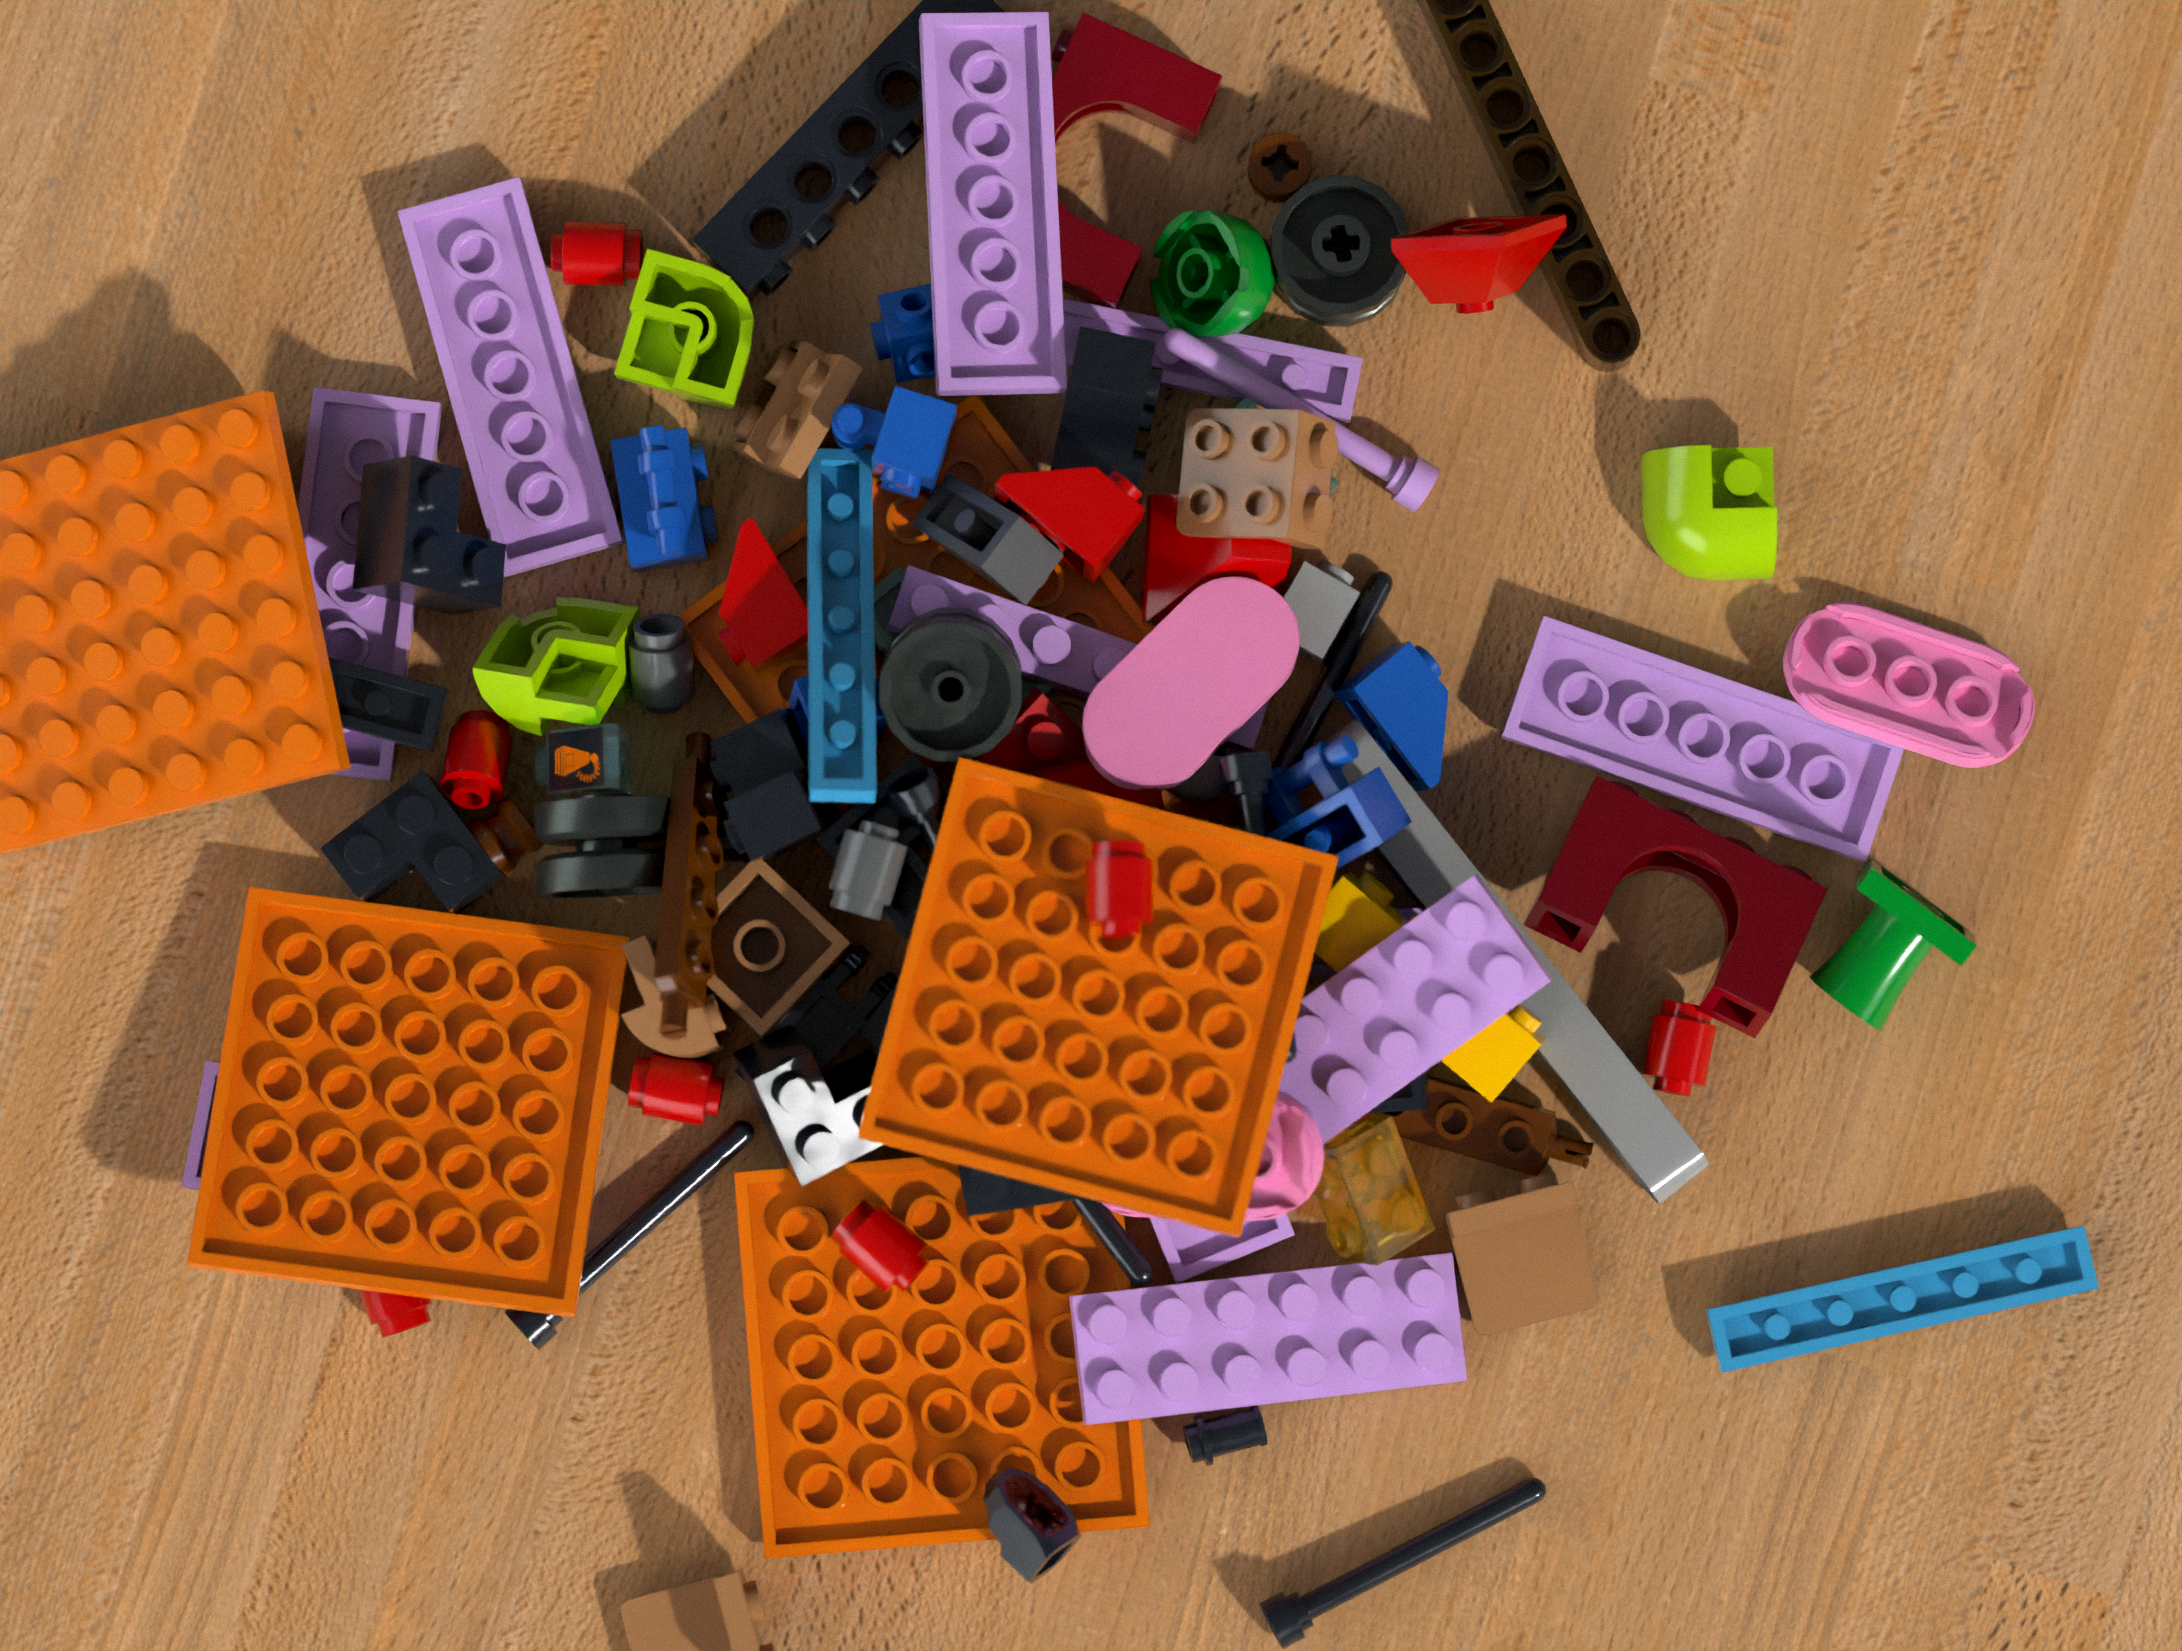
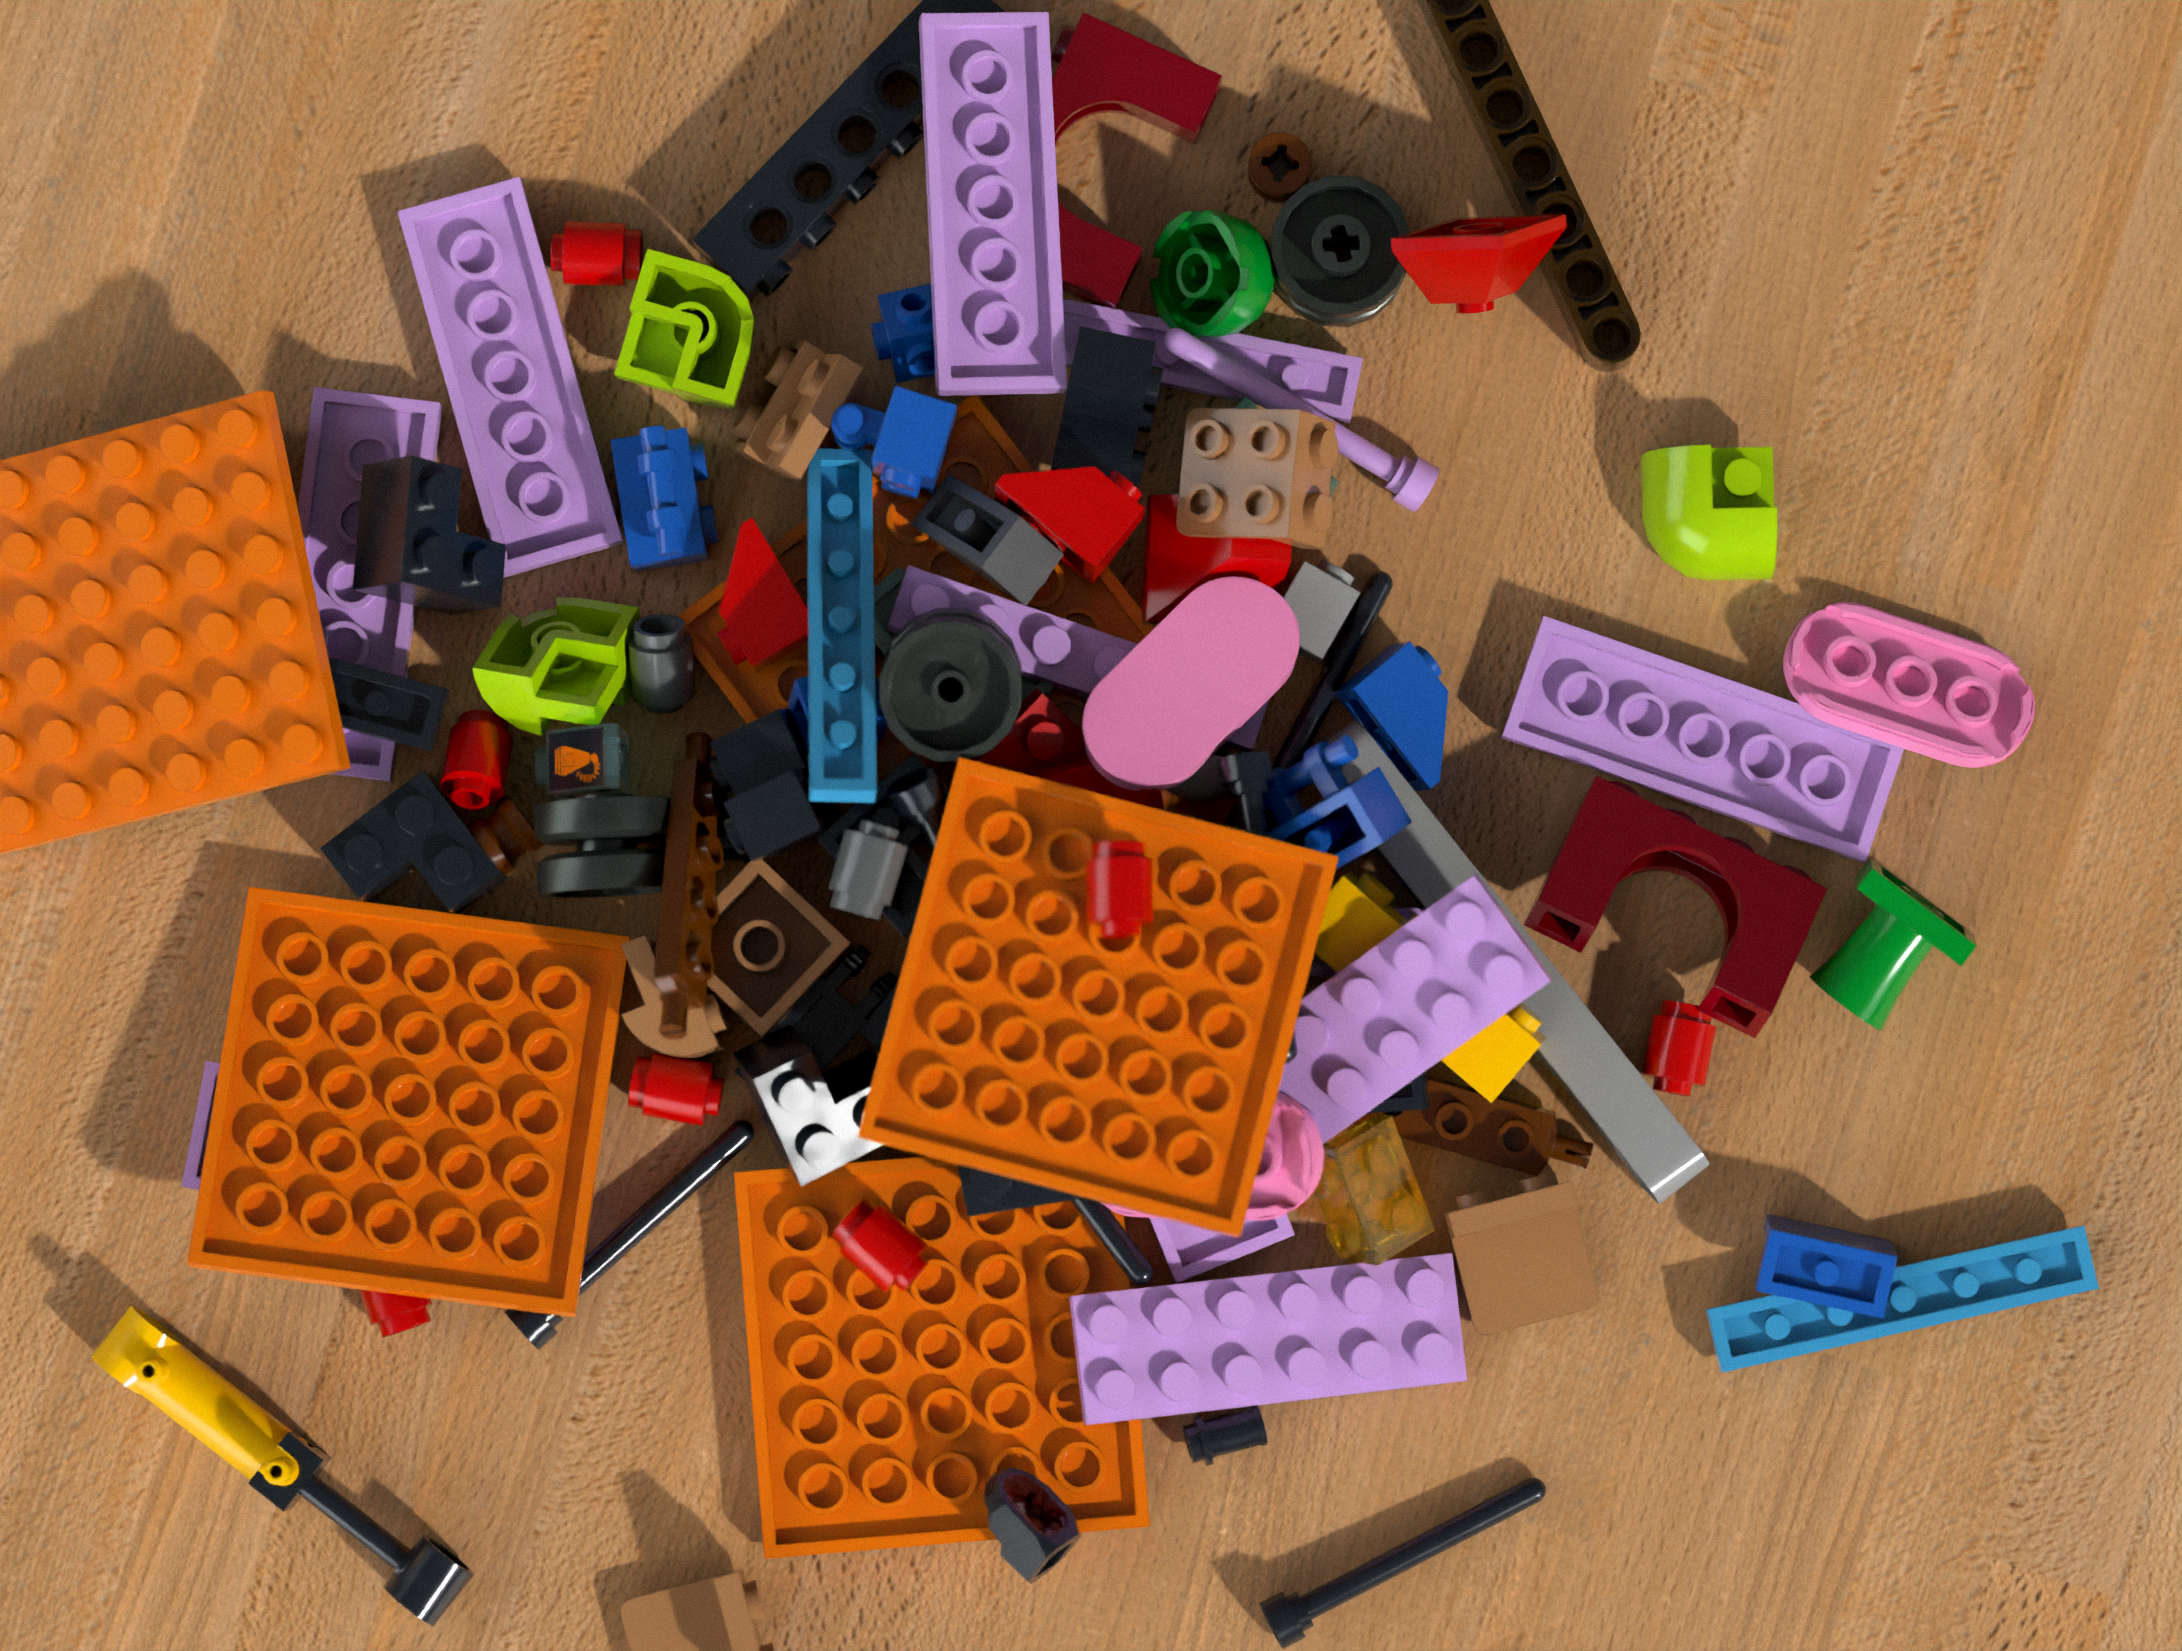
(269, 1454): none -> piece
(1826, 1266): none -> blue panel

